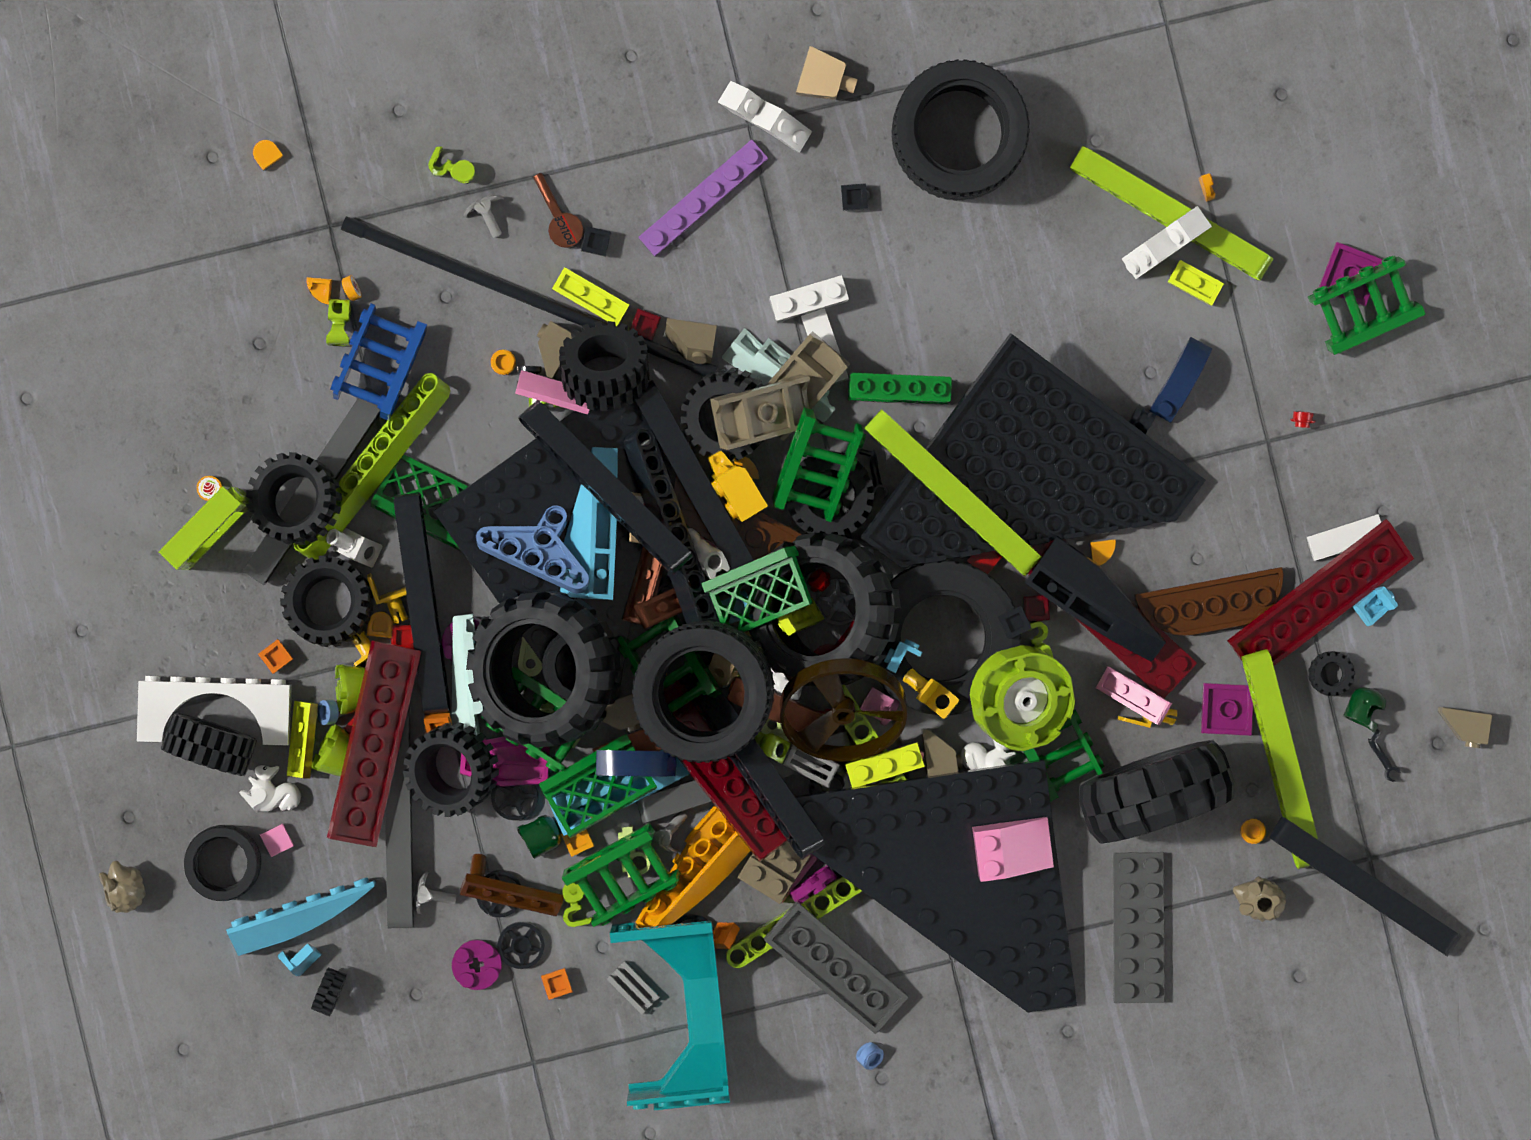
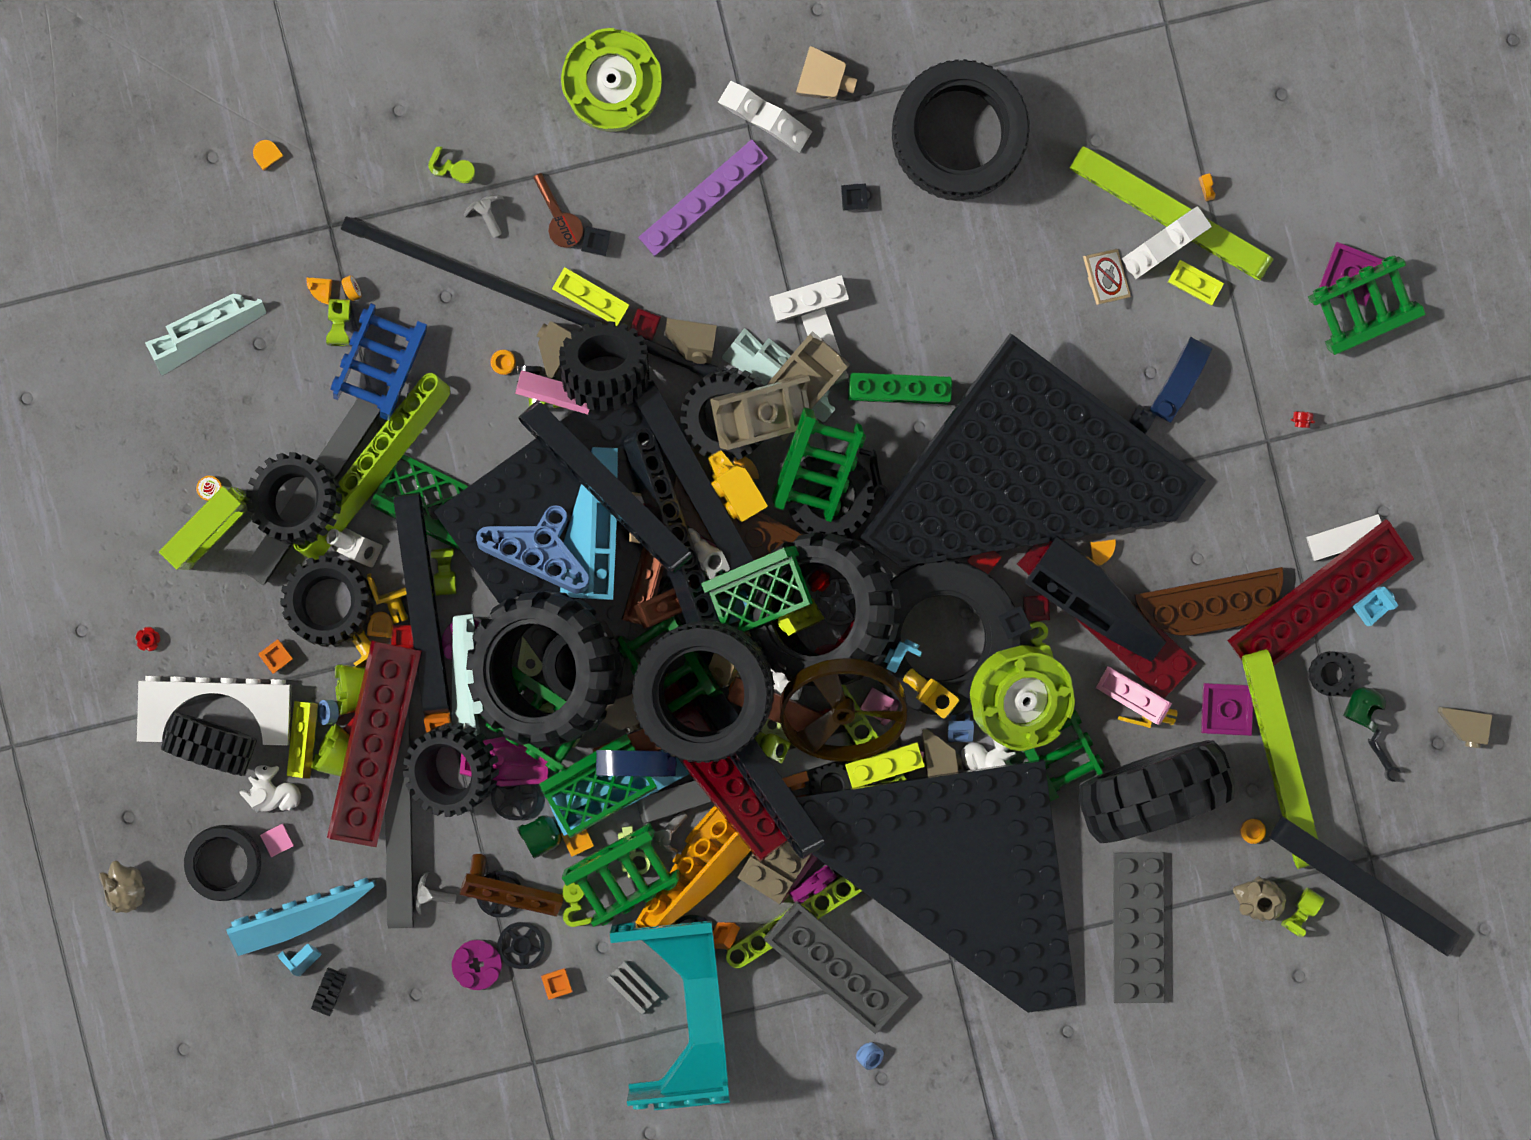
(147, 632): none -> red plate
(202, 330): none -> light aqua wedge
(445, 578): none -> lime leg
(607, 55): none -> lime piece
(796, 781): none -> orange plate
(830, 774): light grey tile -> none
(953, 492): lime beam -> none
(960, 730): none -> medium blue tile
(1012, 848): bright pink slope -> none
(1106, 276): none -> piece
(1307, 905): none -> lime leg

